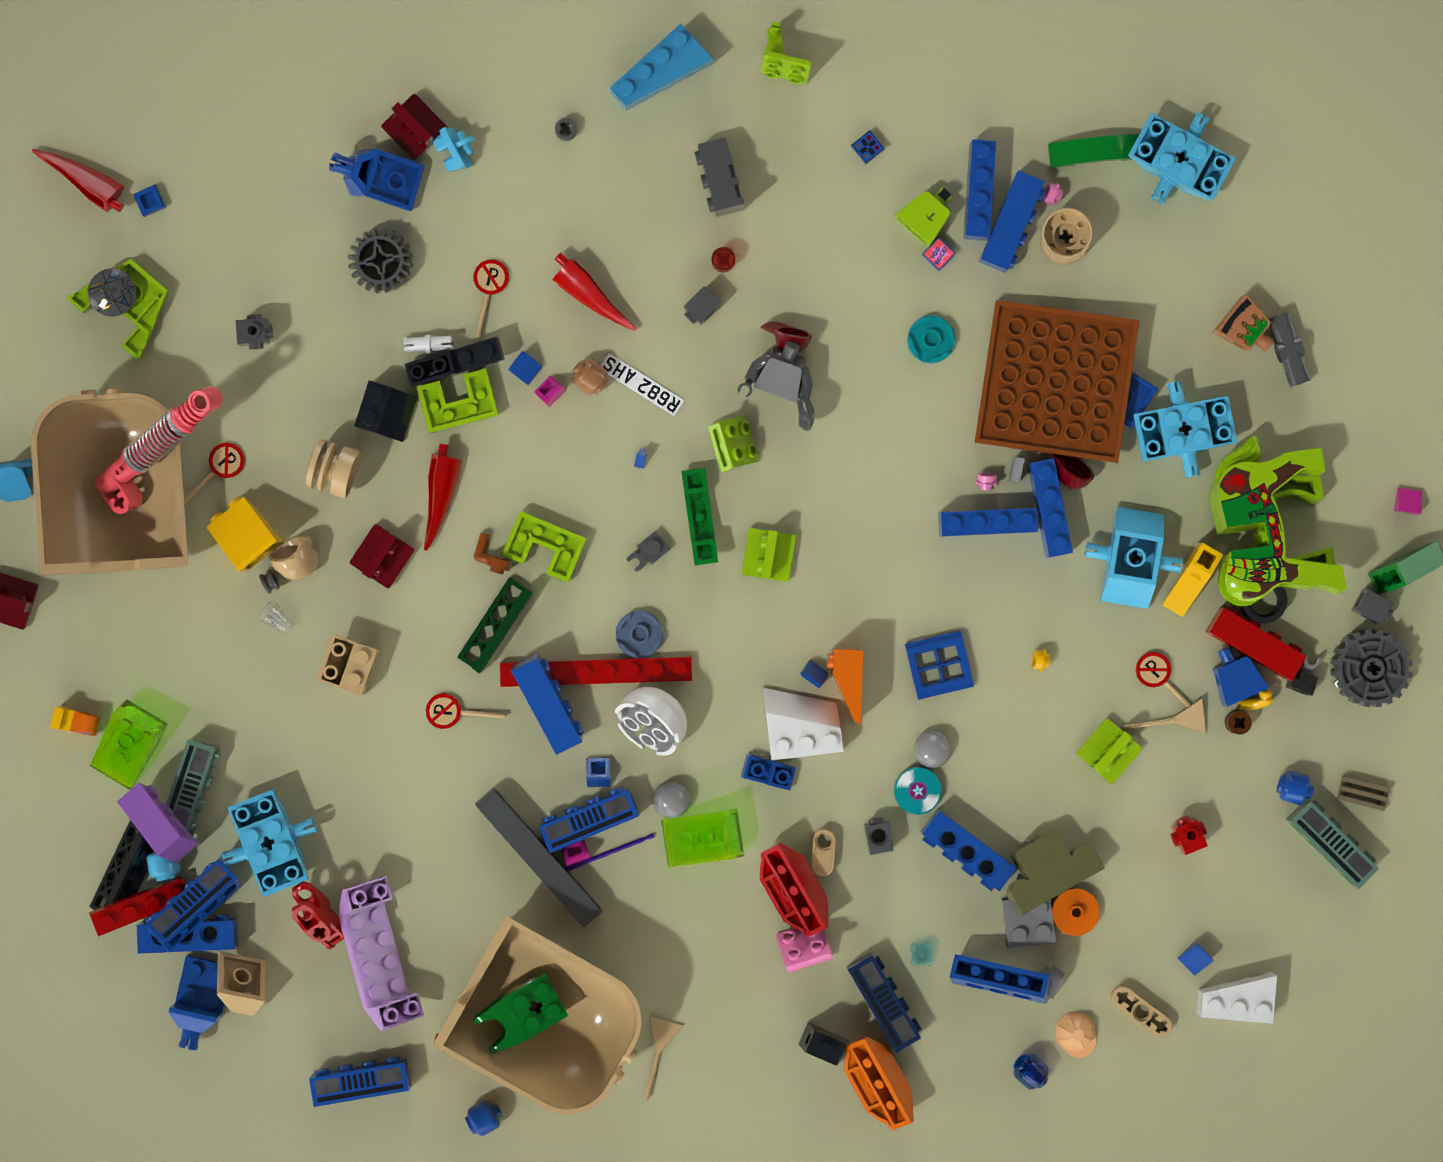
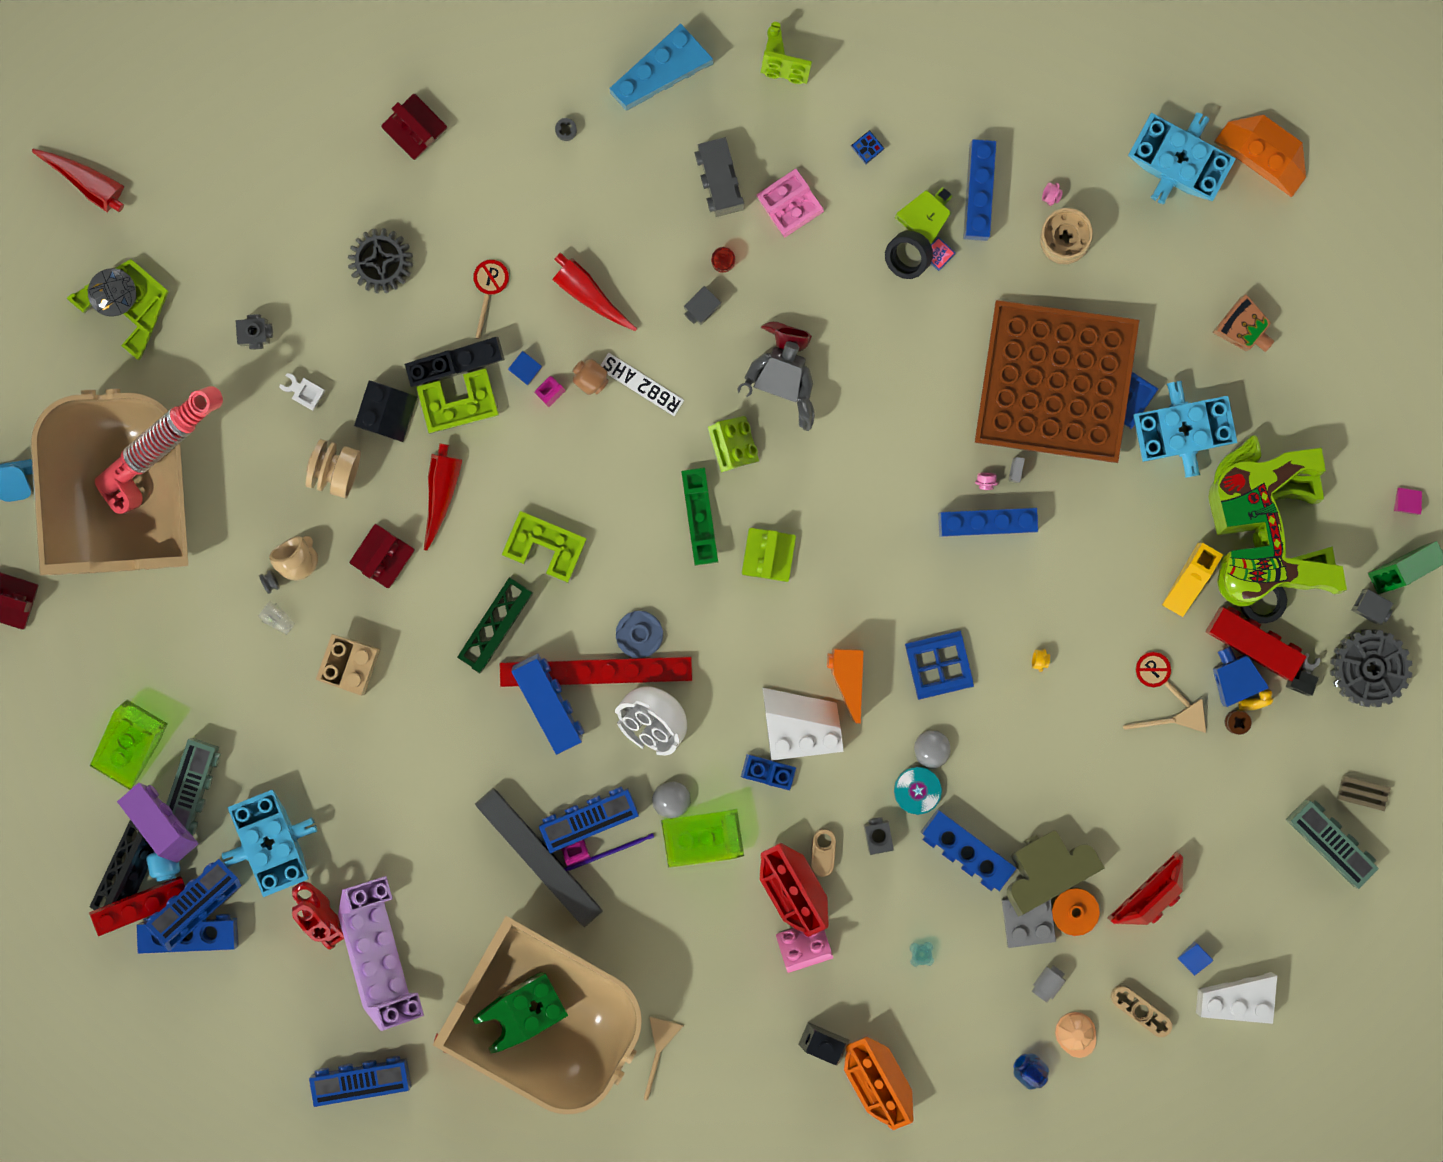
(74, 721): leg -> none
(149, 200): blue tile -> none
(197, 1000): blue plate -> none
(225, 461): piece -> none
(241, 982): tan slope -> none
(243, 534): yellow slope -> none
(305, 392): none -> white plate
(380, 176): blue plate -> none
(428, 343): white pin -> none
(445, 711): piece -> none
(458, 147): medium azure hips -> none
(483, 1117): blue head -> none
(496, 564): dark orange plate -> none
(598, 772): blue slope -> none
(640, 458): blue piece -> none
(651, 548): dark grey plate -> none
(790, 203): none -> bright pink slope
(814, 673): blue slope -> none
(883, 1001): brick -> none
(897, 266): none -> black tyre
(931, 339): teal tile -> none
(1000, 979): blue brick -> none
(1011, 222): blue brick -> none
(1050, 508): blue brick -> none
(1073, 471): dark red piece -> none
(1091, 150): green slope -> none
(1109, 751): lime bracket -> none
(1135, 582): medium azure slope -> none
(1153, 895): none -> red wedge
(1194, 841): red brick -> none
(1266, 150): none -> orange wedge
(1289, 349): dark grey piece -> none
(1294, 787): blue head -> none

